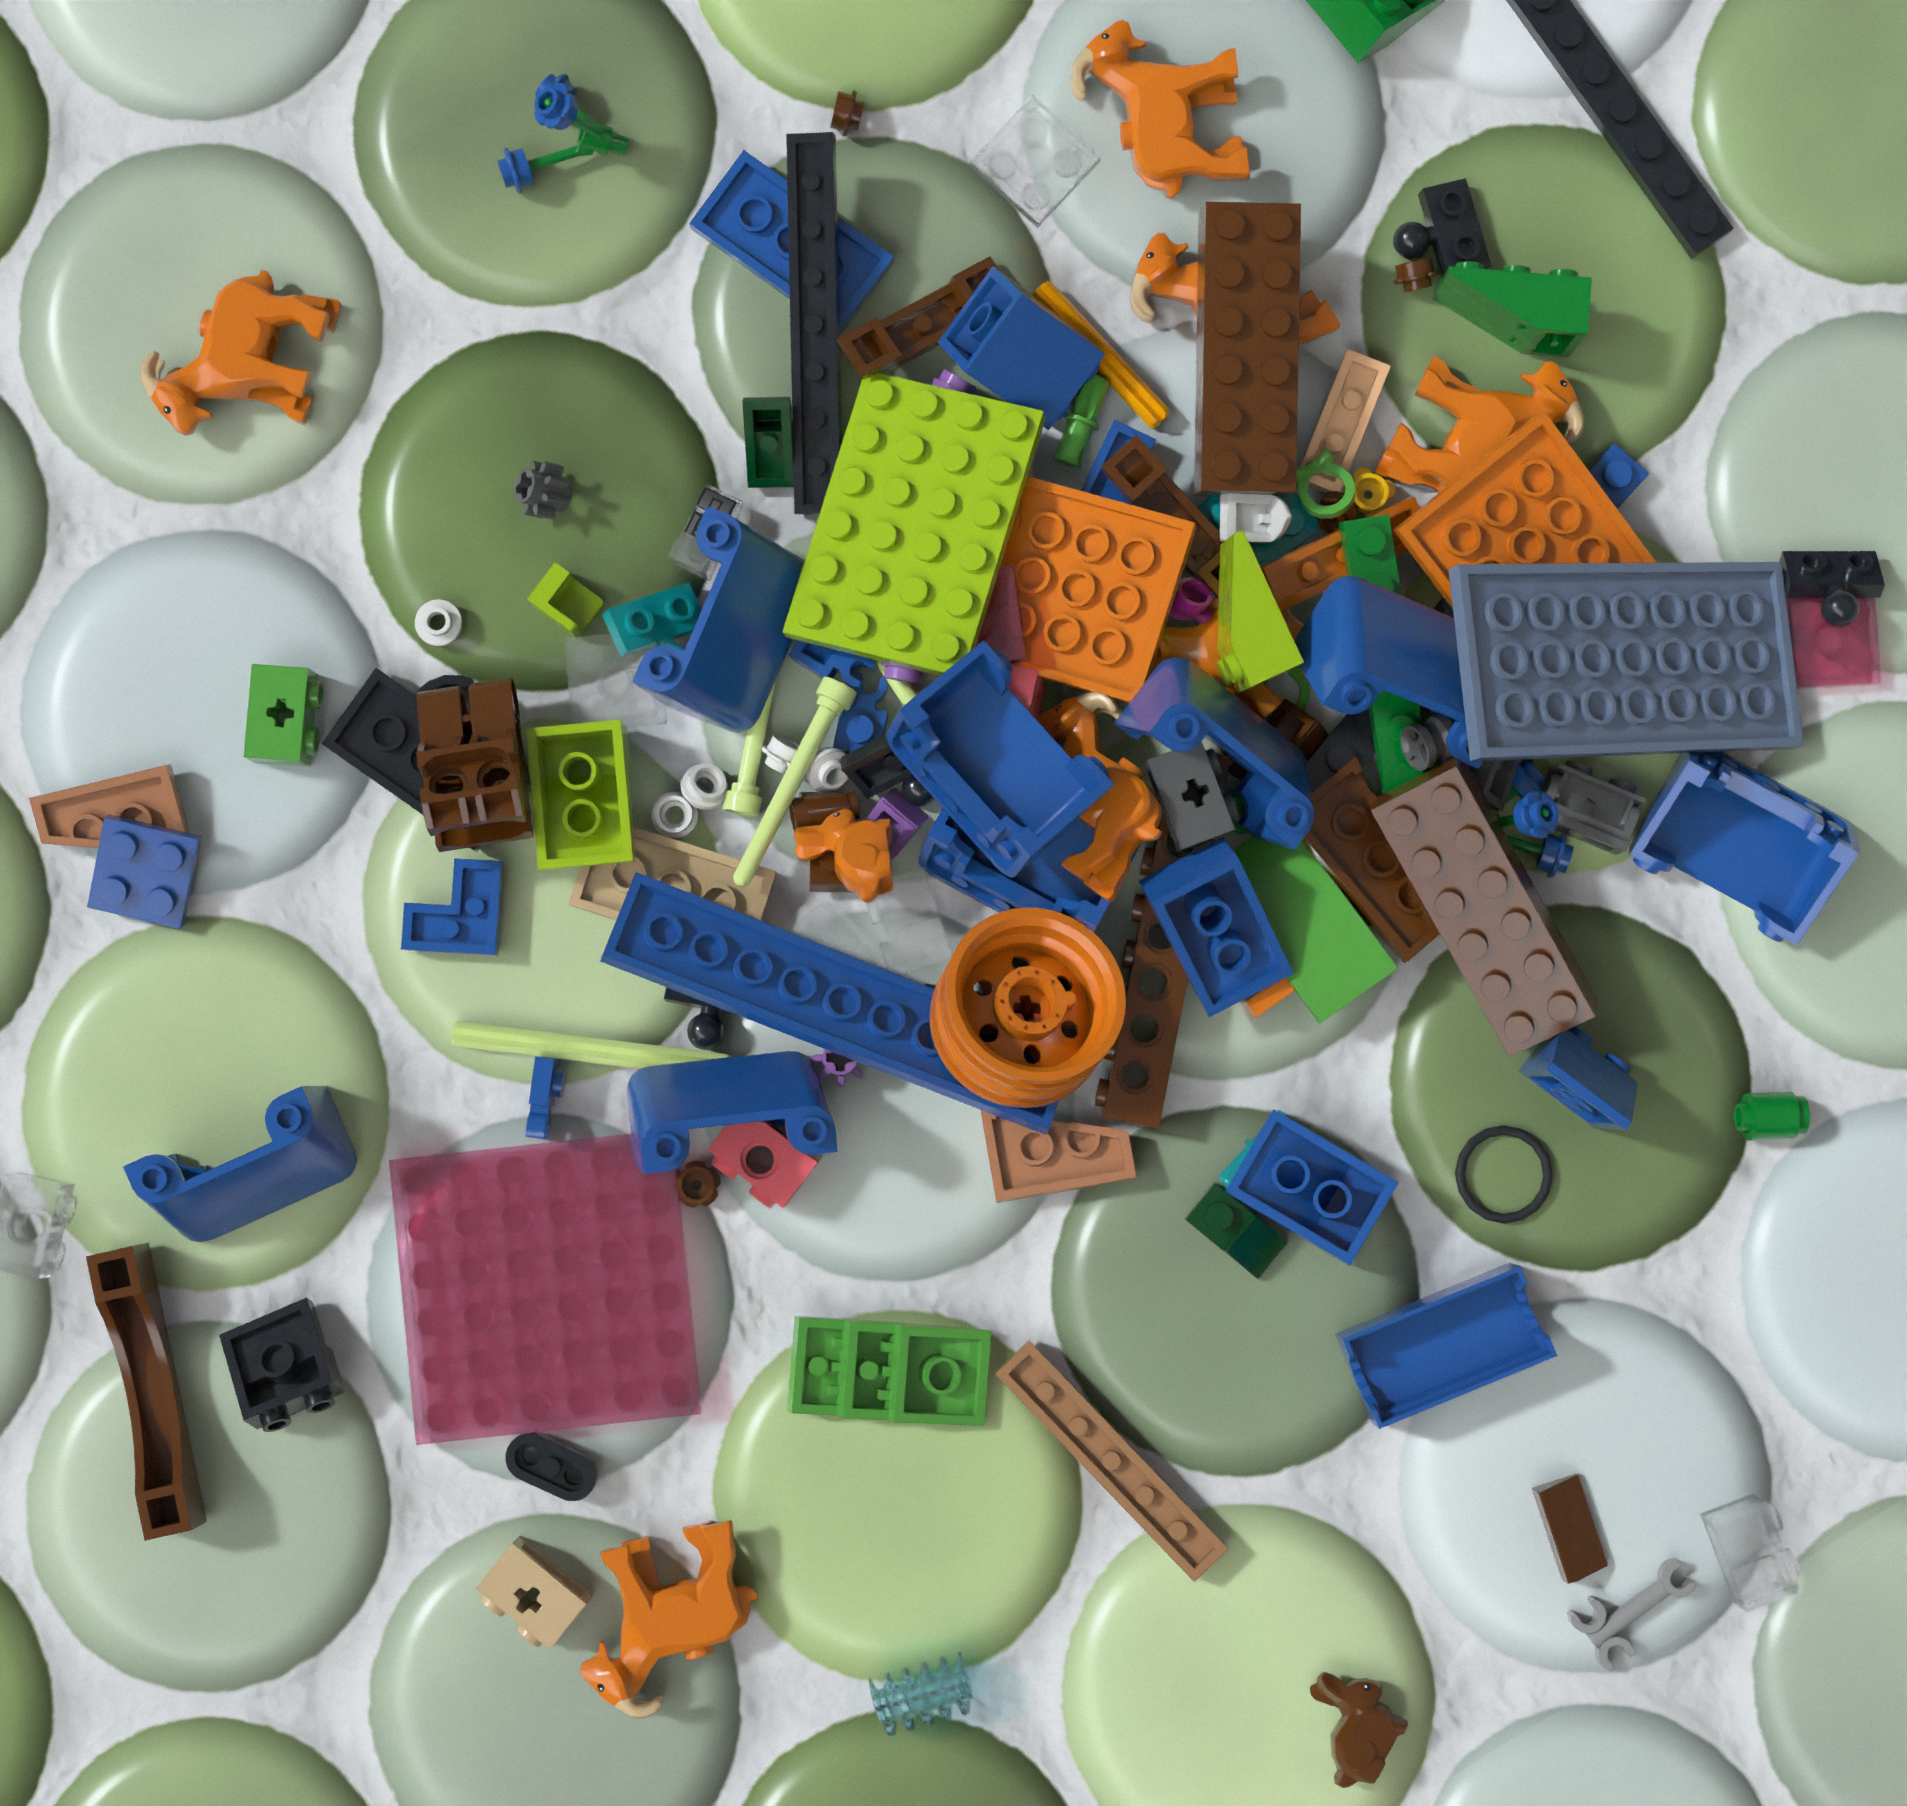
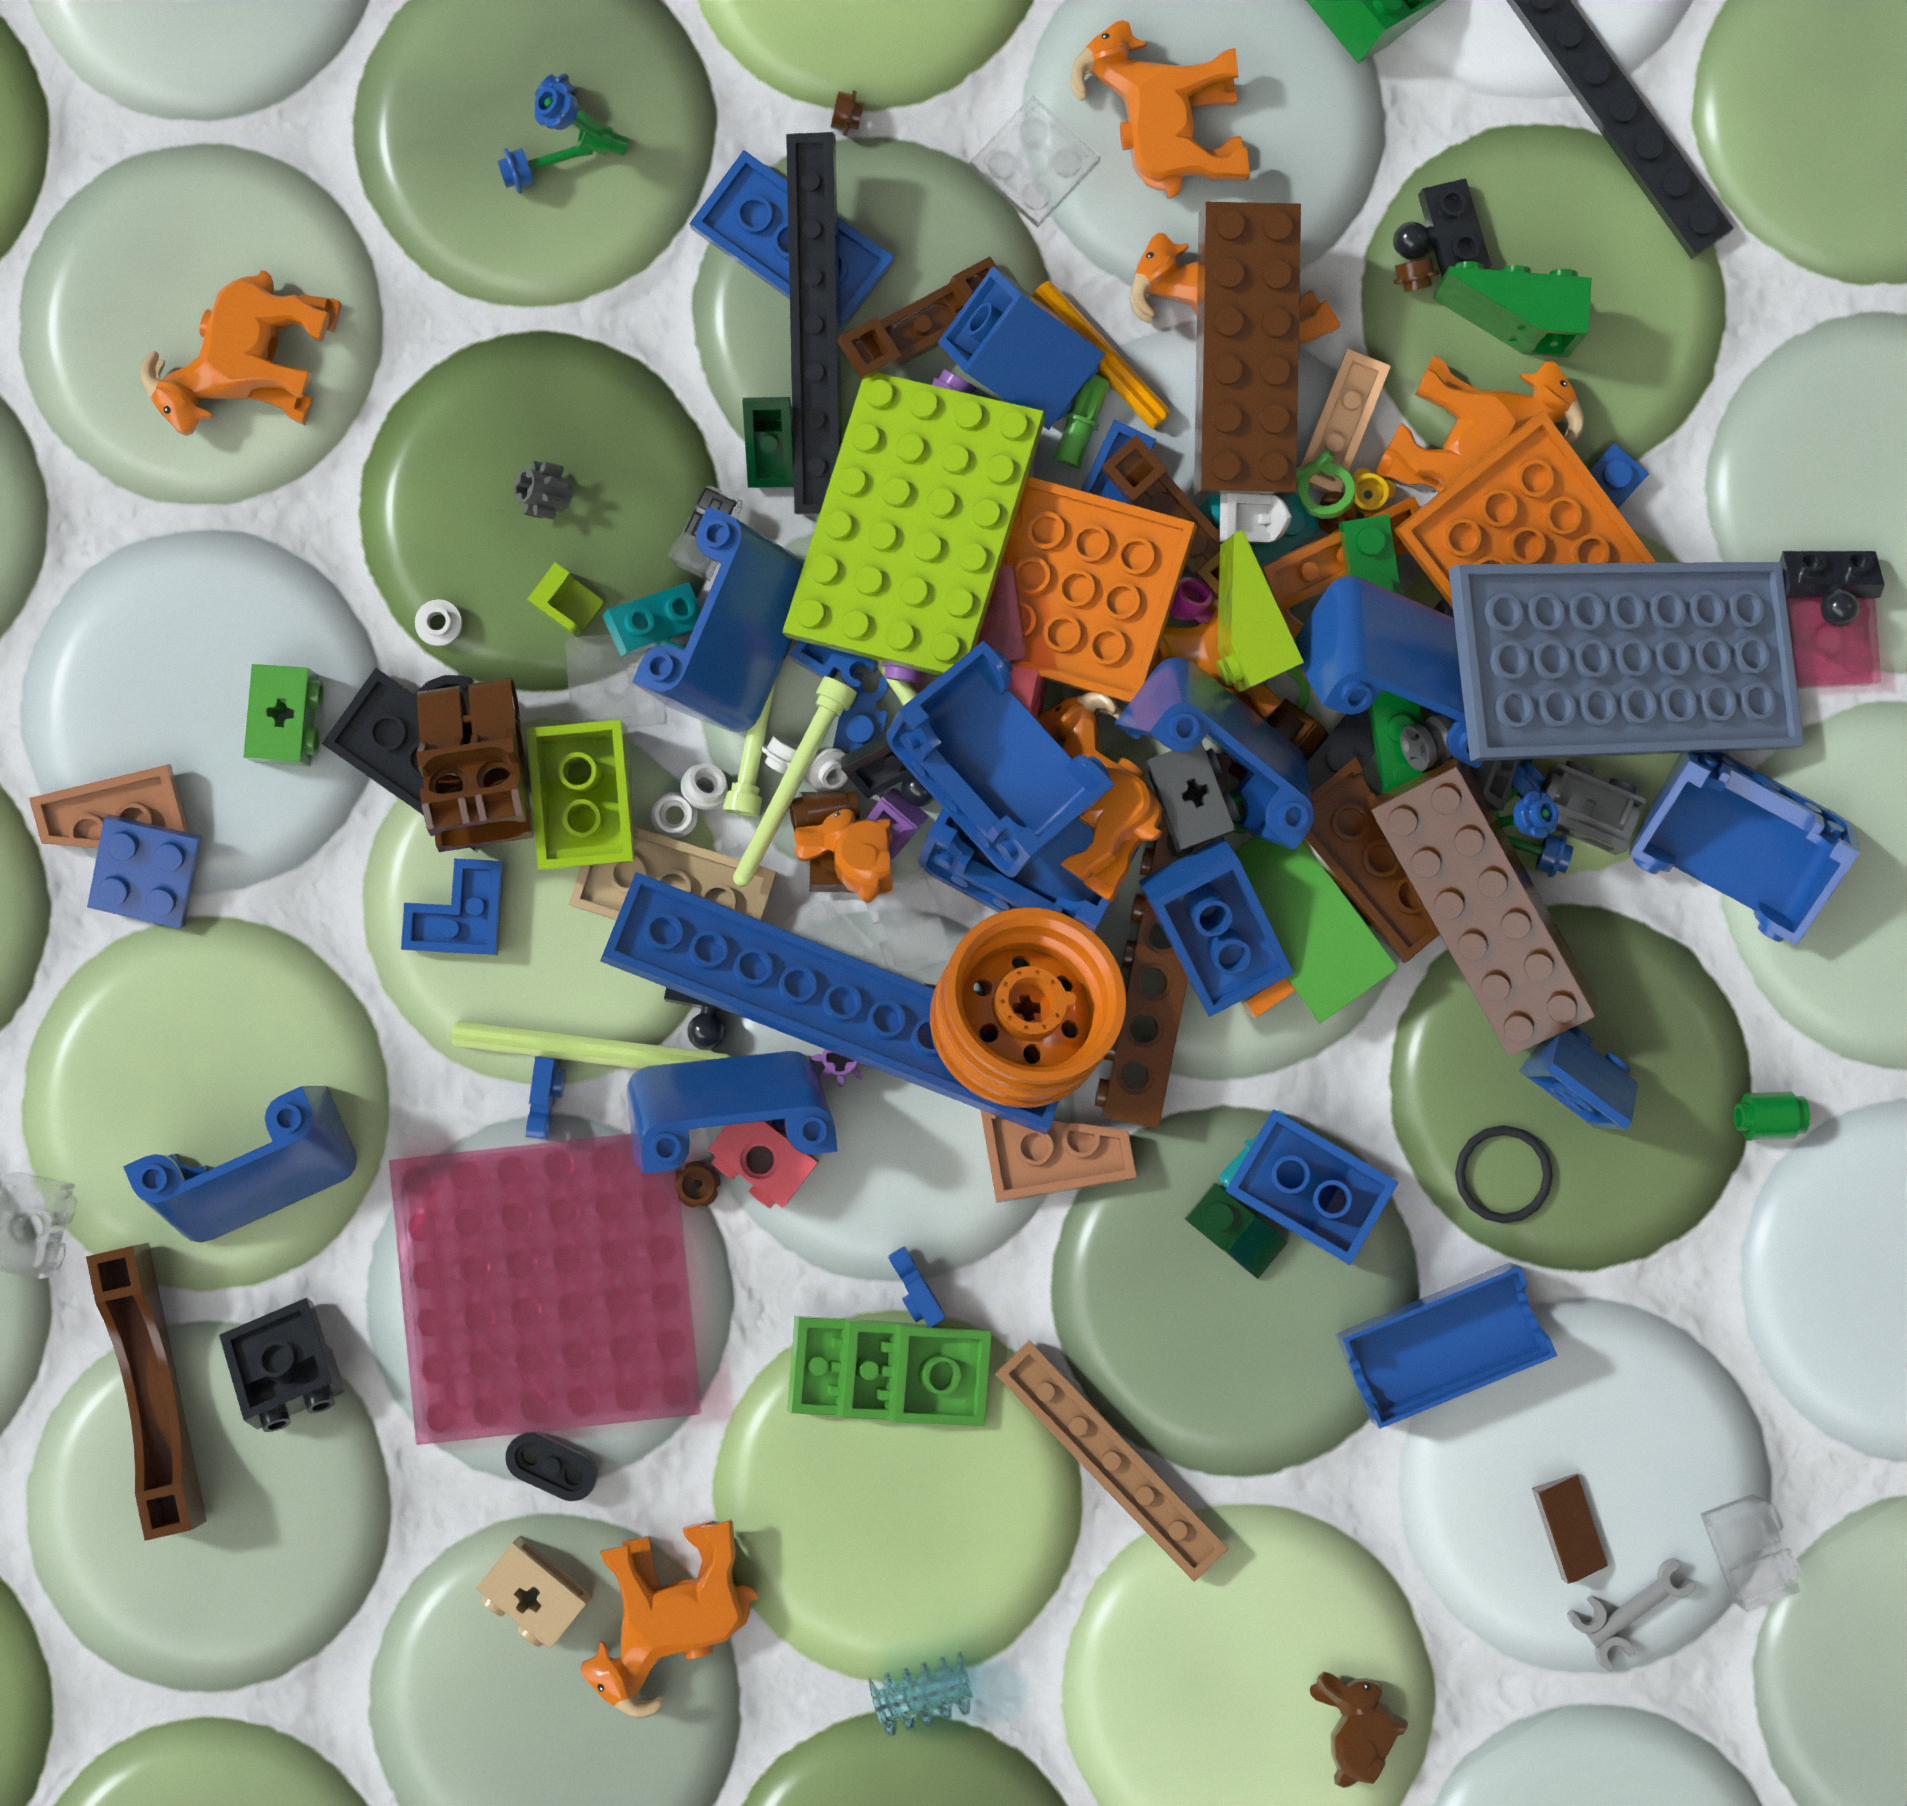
(920, 1300): none -> blue plate

